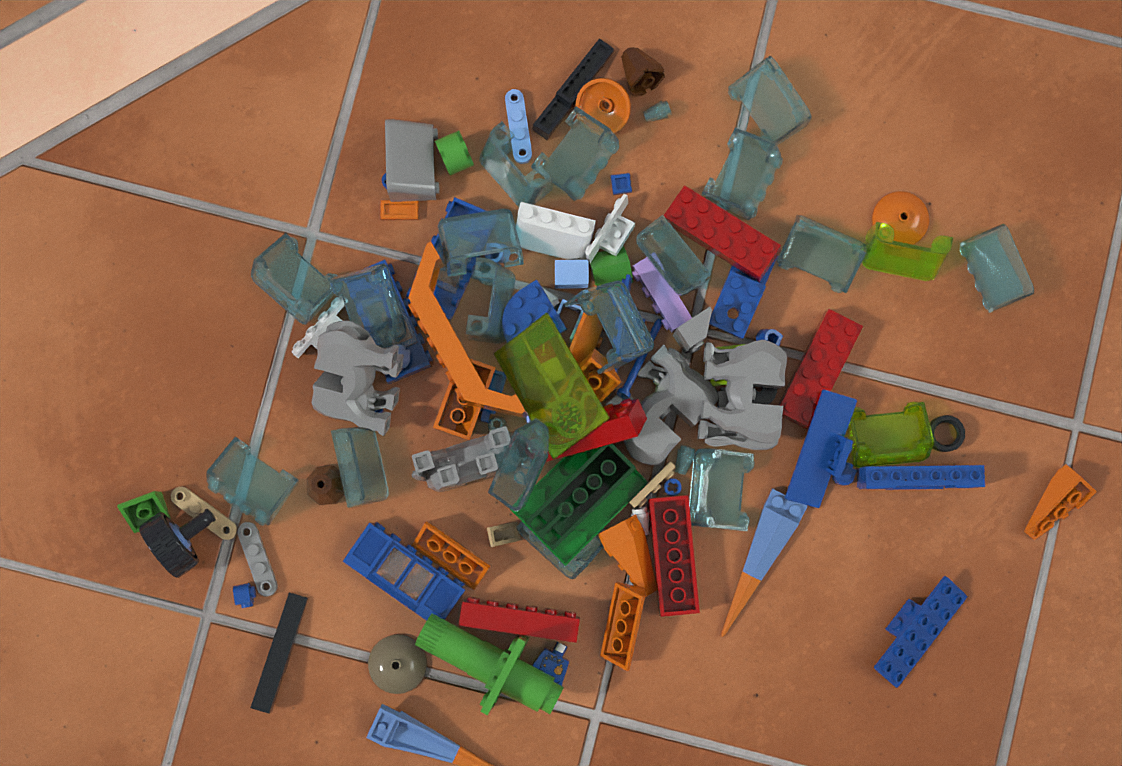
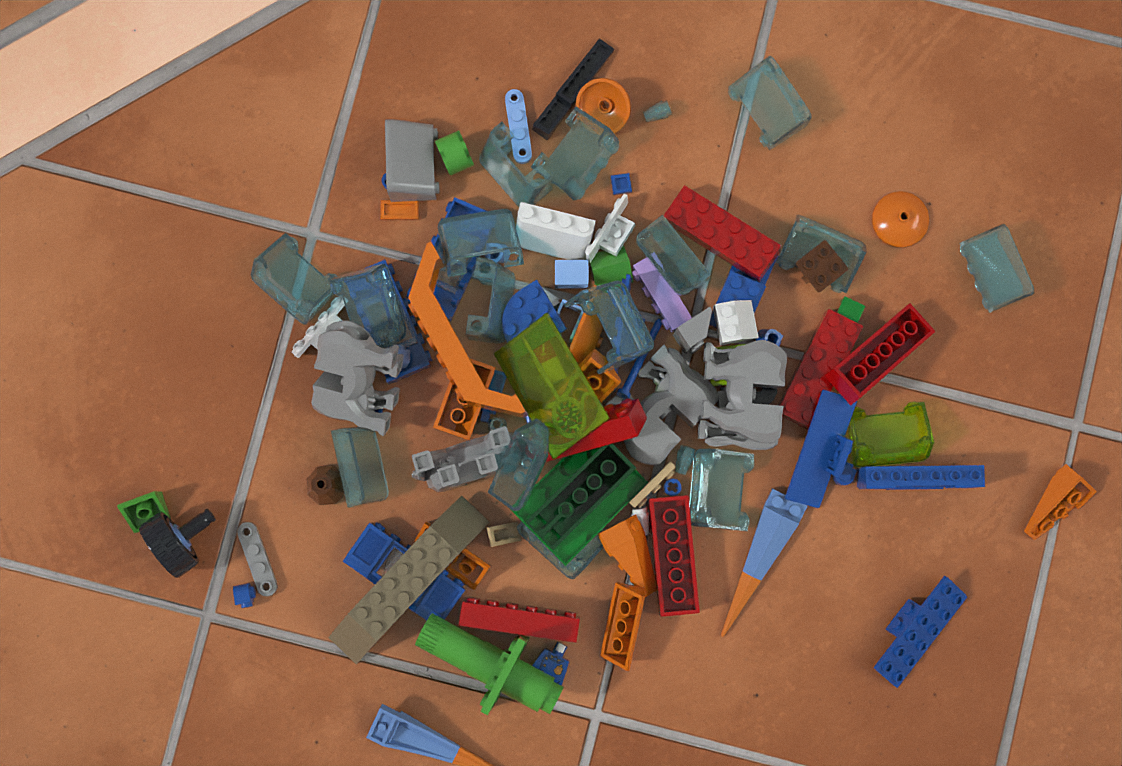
(193, 505): tan plate -> none
(250, 482): clear light blue windscreen -> none
(279, 653): black slope -> none
(408, 579): none -> dark tan slope
(411, 664): dark tan dish -> none
(641, 71): reddish brown cone -> none
(735, 321): none -> white slope
(744, 174): clear light blue windscreen -> none
(821, 266): none -> reddish brown bracket
(850, 309): none -> green panel
(880, 354): none -> red brick
(903, 258): clear neon green windscreen -> none
(959, 429): black tyre -> none

